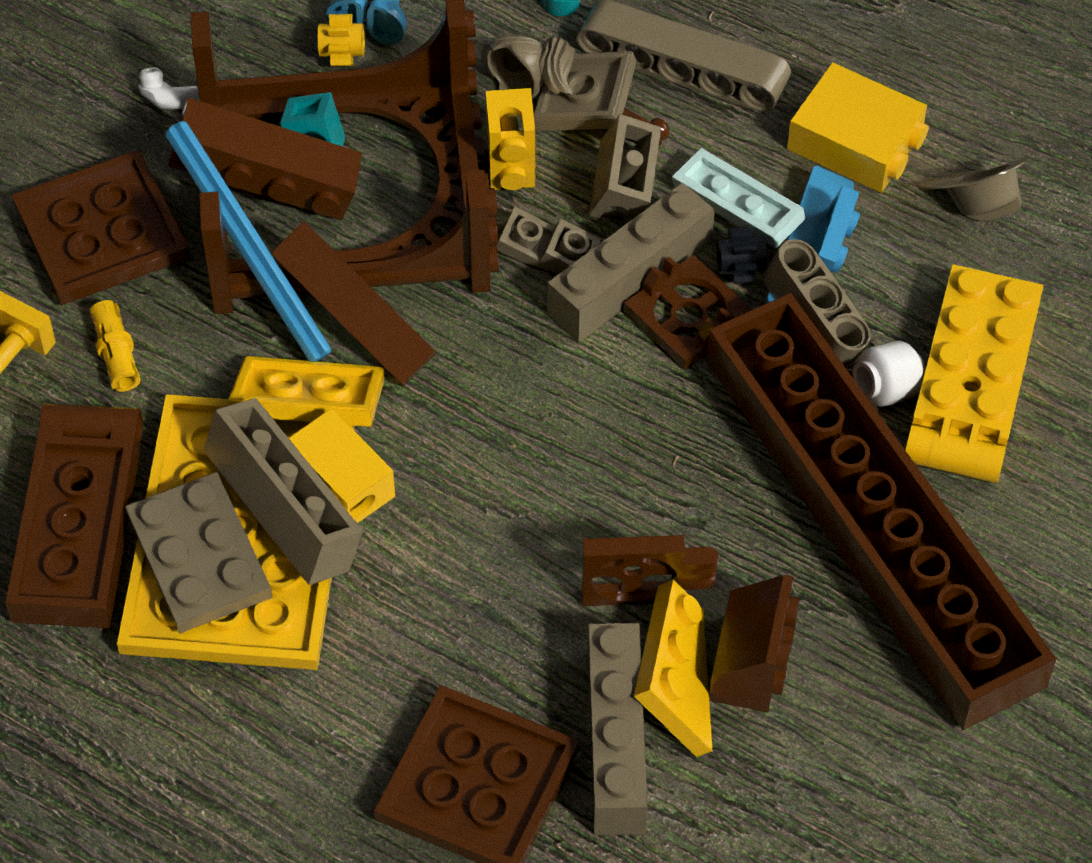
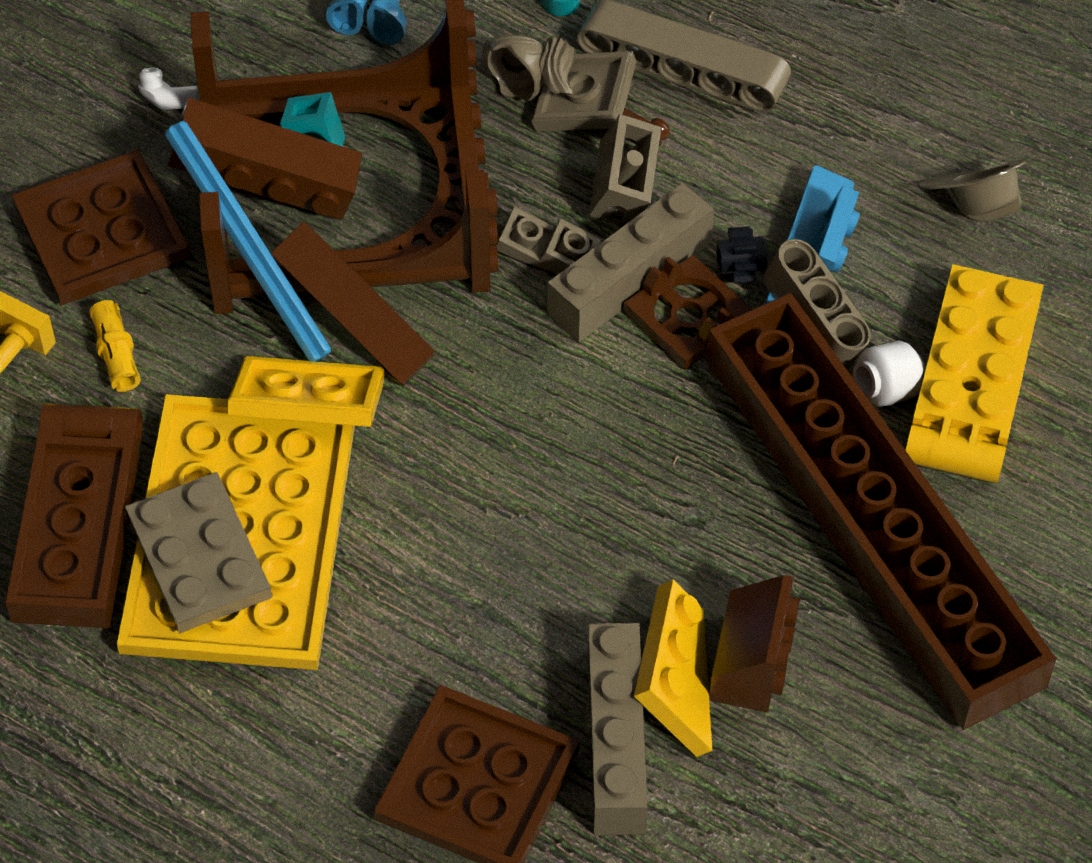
(282, 491): dark tan brick -> none
(341, 39): yellow gear -> none
(346, 464): yellow brick -> none
(508, 148): yellow brick -> none
(655, 555): reddish brown piece -> none
(740, 197): light aqua plate -> none
(858, 127): yellow brick -> none

